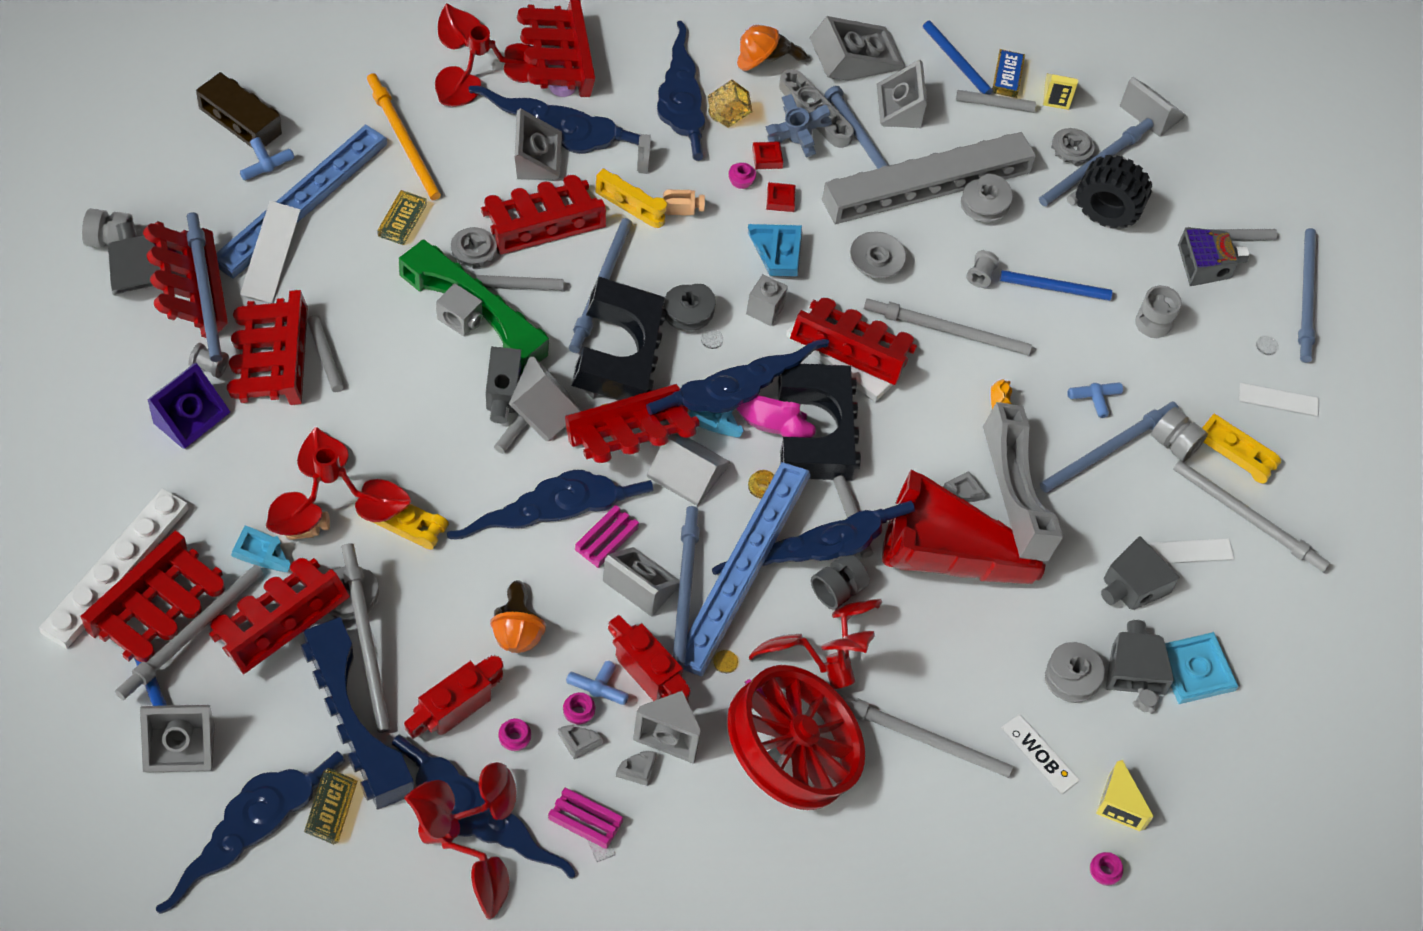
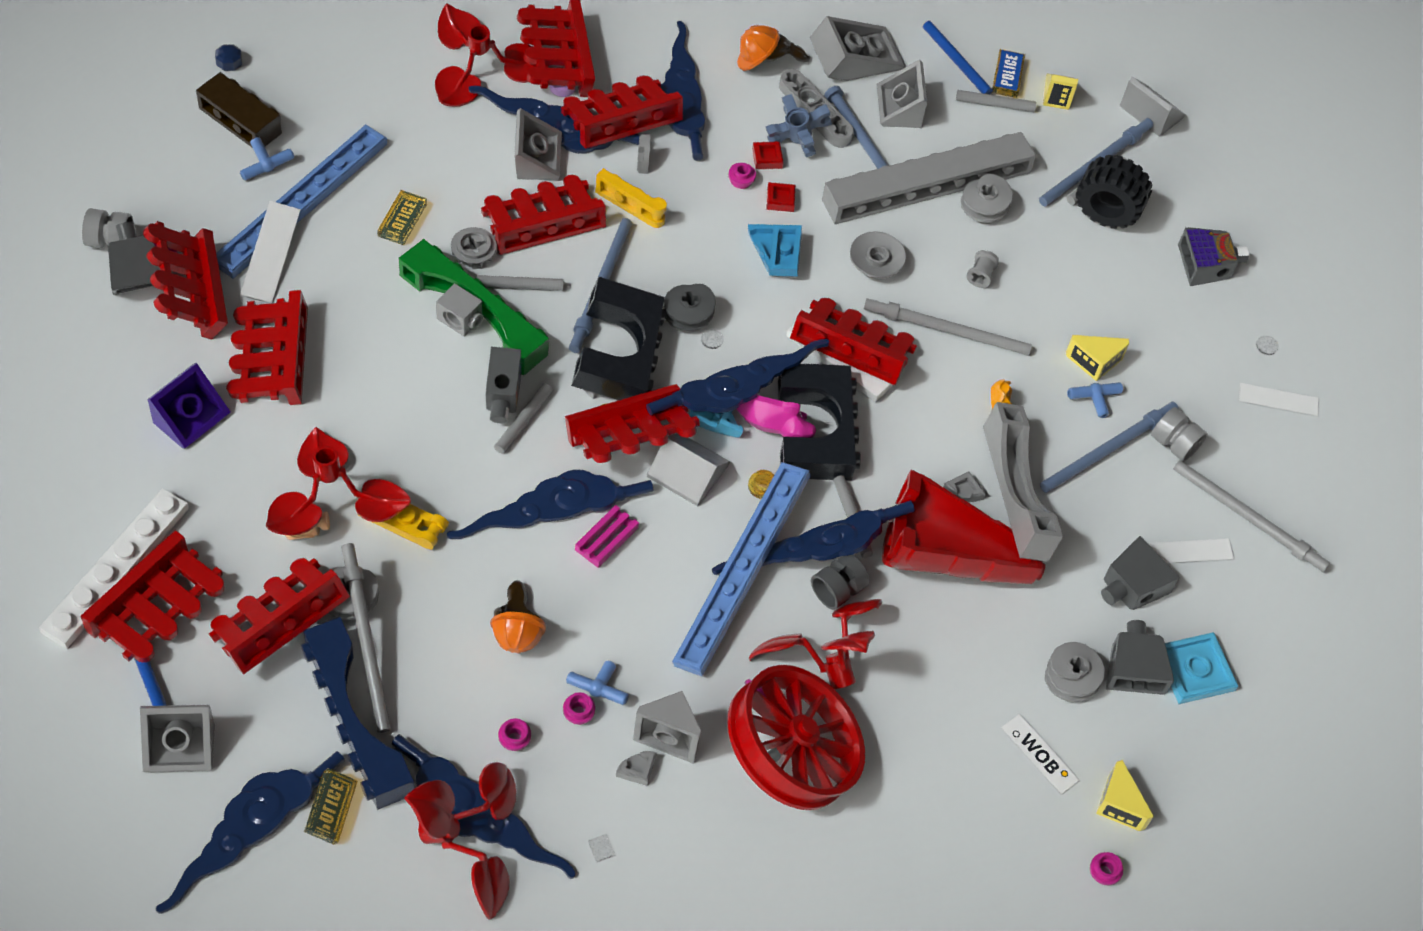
(146, 670): light grey bar -> none
(197, 241): sand blue bar -> none
(201, 356): light grey bush -> none
(228, 57): none -> dark blue tile
(260, 550): medium azure slope -> none
(325, 353): light grey bar -> none
(383, 98): light orange bar -> none
(455, 697): red hinge -> none
(542, 400): light grey slope -> none
(579, 740): light grey tile -> none
(590, 806): dark pink tile -> none
(632, 118): none -> red fence
(639, 579): light grey slope -> none
(647, 660): red hinge -> none
(683, 202): light nougat arm -> none
(689, 537): sand blue bar -> none
(725, 661): clear yellow piece -> none
(729, 103): clear yellow brick -> none
(766, 300): light grey brick -> none
(862, 710): light grey bar -> none
(1056, 285): blue bar -> none
(1073, 137): light grey gear -> none
(1096, 354): none -> light yellow slope
(1146, 700): light grey piece -> none
(1158, 311): light grey wheel -> none
(1240, 448): yellow plate -> none
(1251, 234): light grey bar -> none
(1307, 334): sand blue bar -> none

